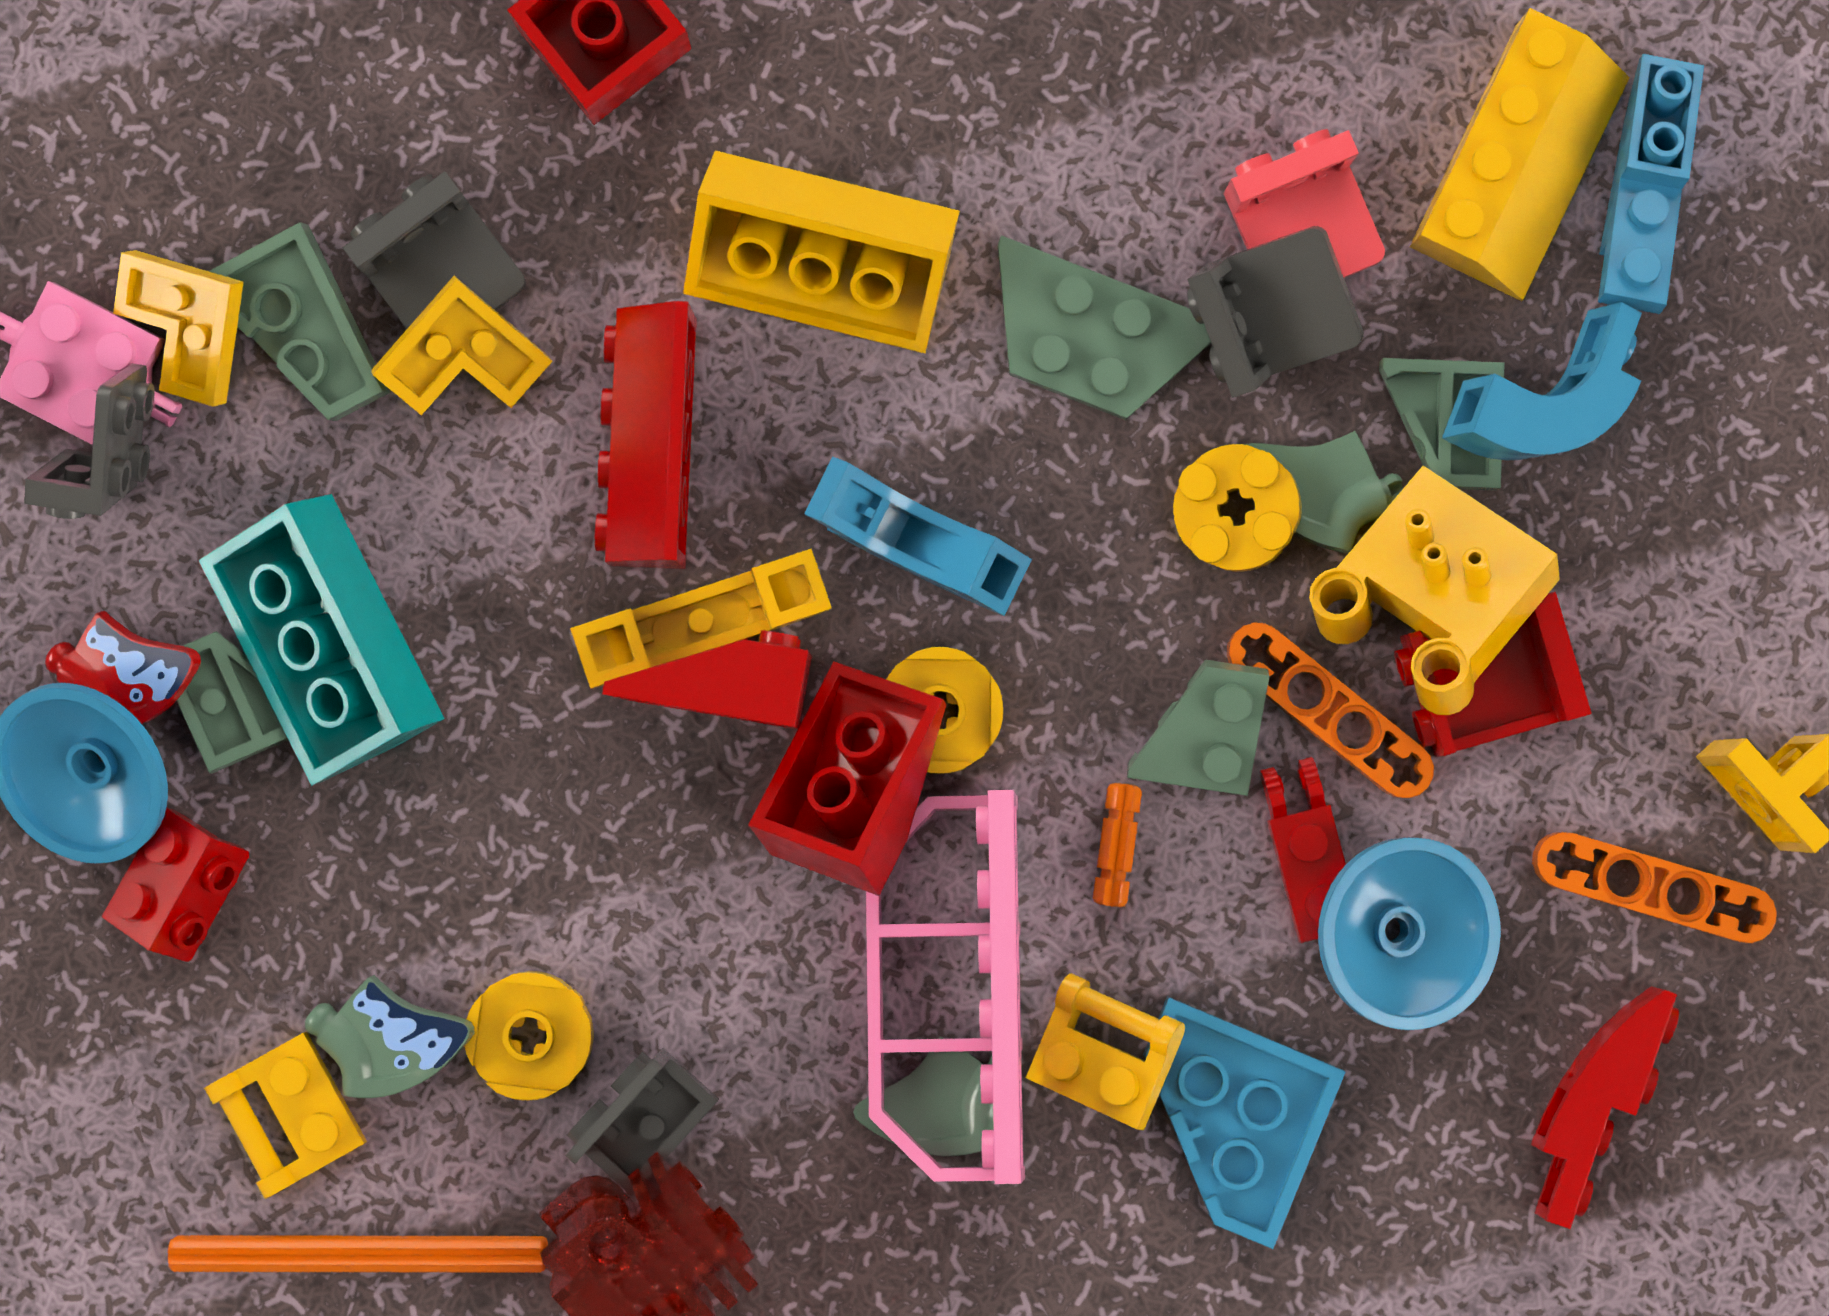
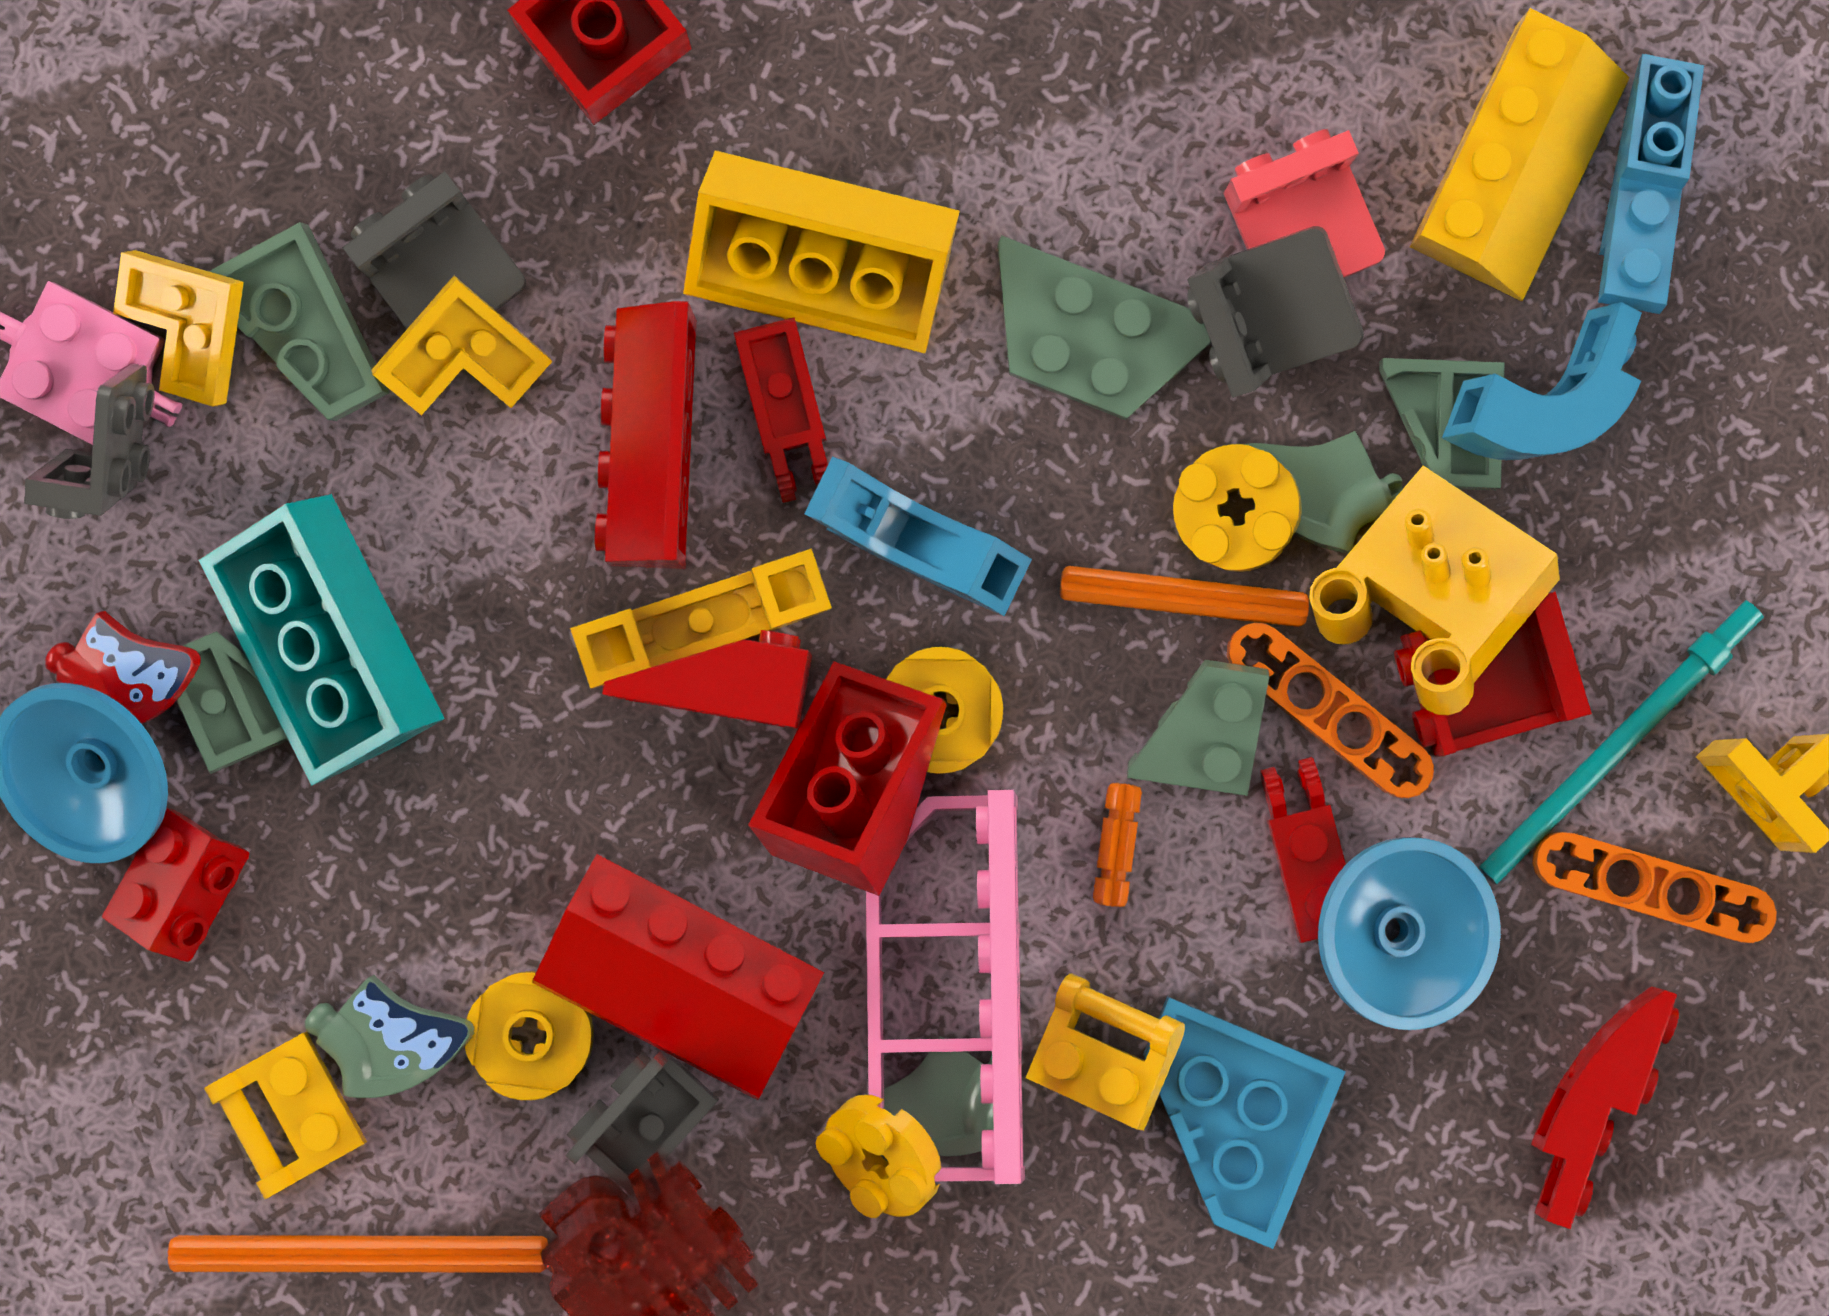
(677, 977): none -> red slope
(782, 398): none -> red hinge
(853, 1148): none -> yellow plate
(1184, 596): none -> orange axle
(1706, 656): none -> teal bar

